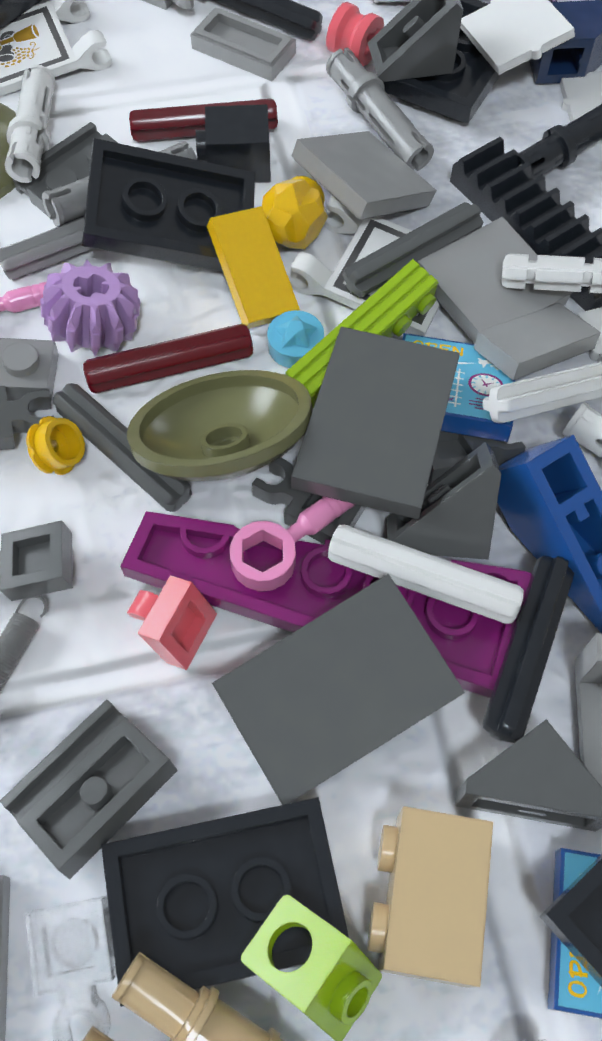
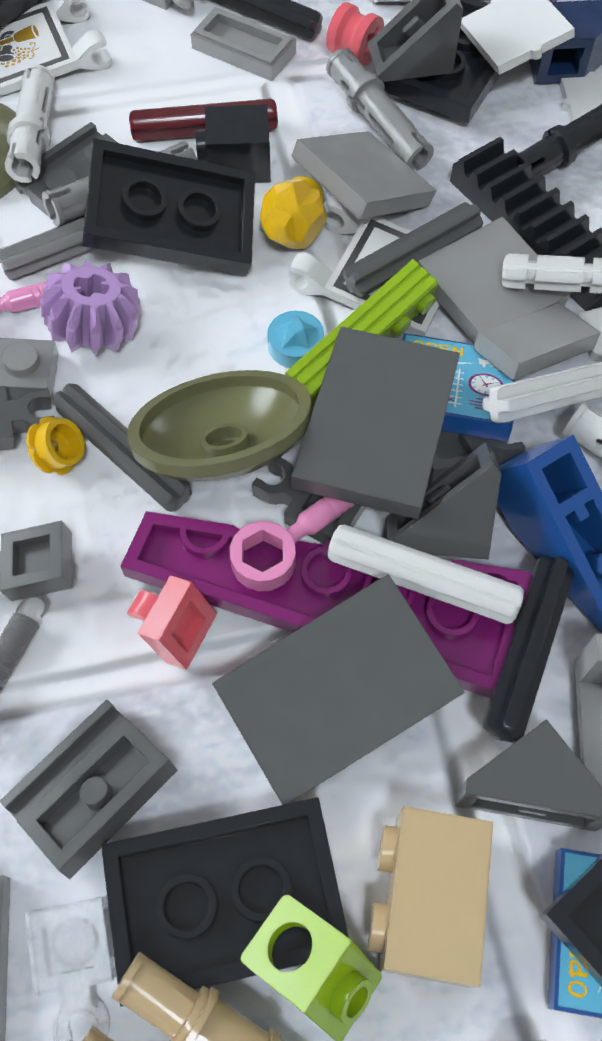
(168, 358): dark red axle -> none
(252, 266): yellow tile -> none

